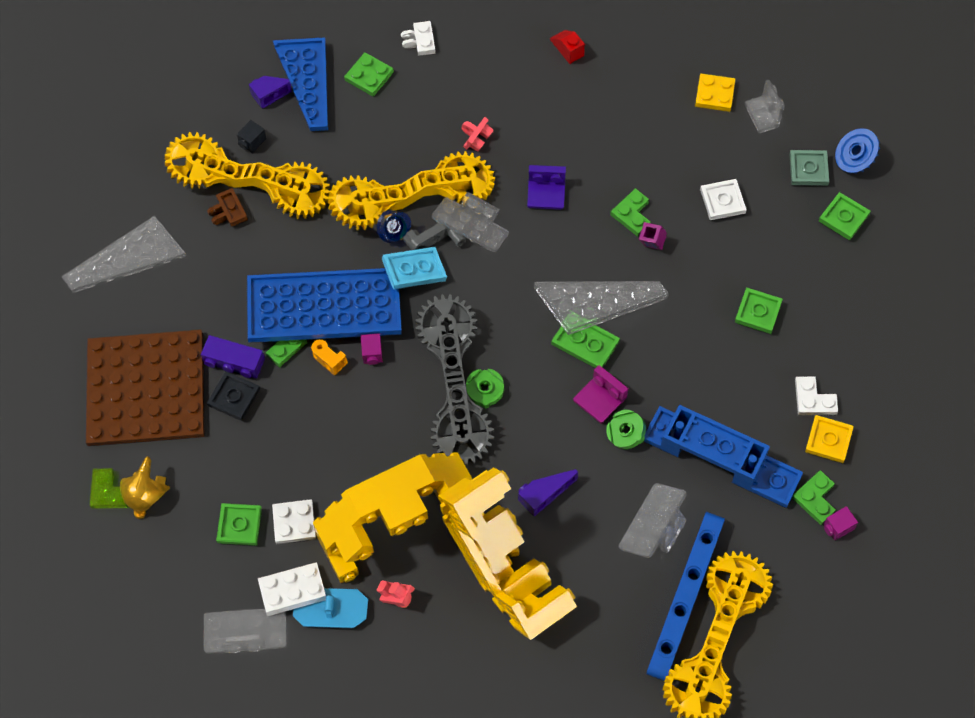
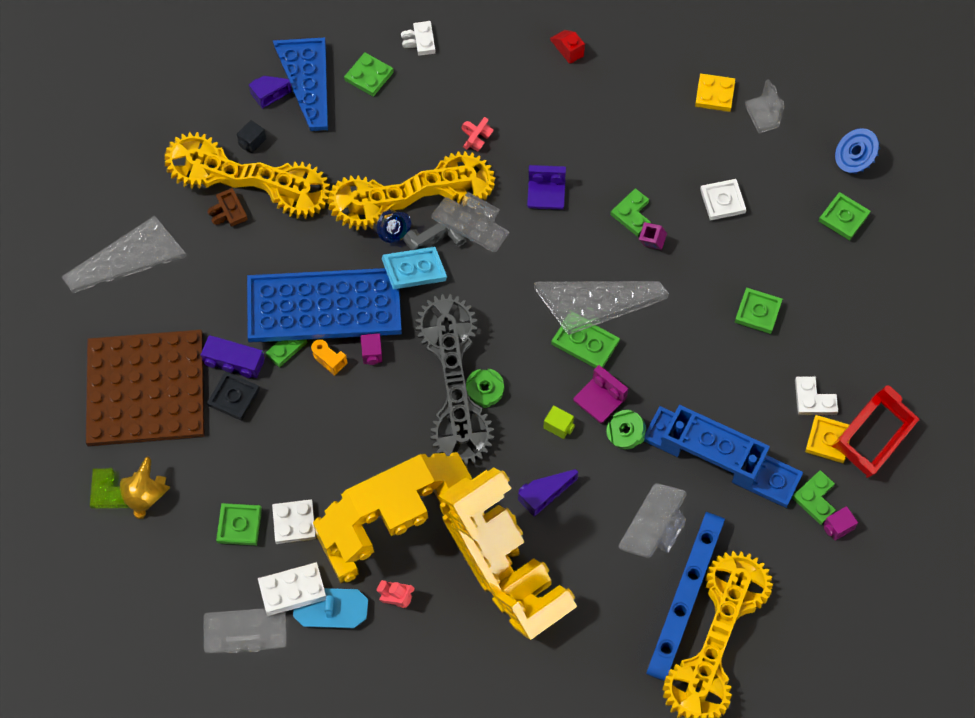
(559, 422): none -> lime brick
(809, 167): sand green plate -> none
(892, 402): none -> red piece

